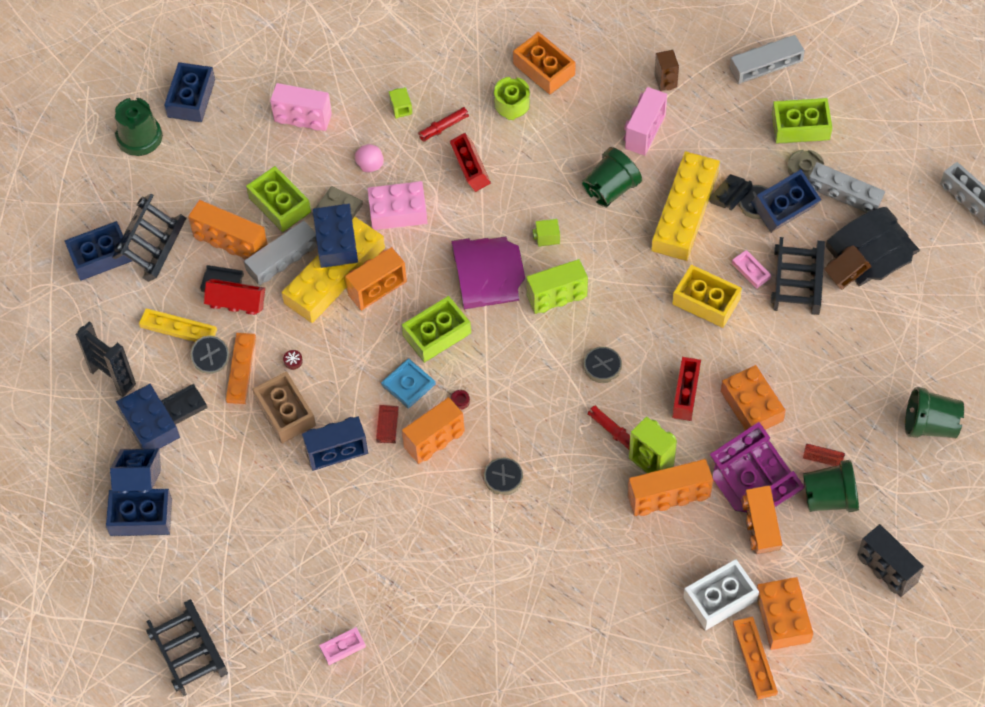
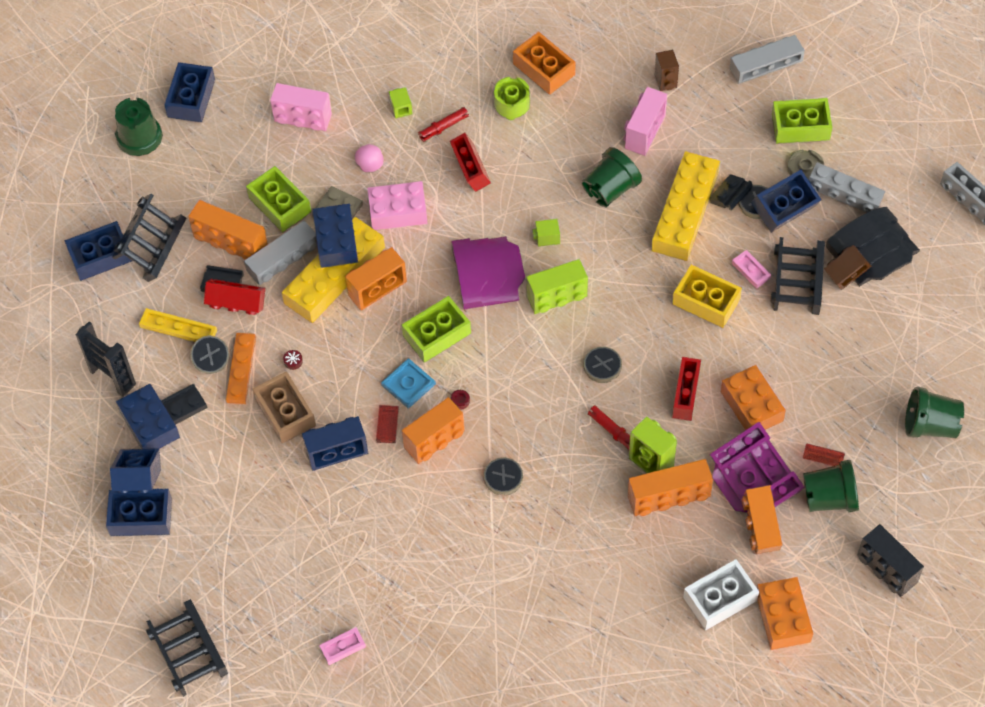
(755, 658): orange plate -> none

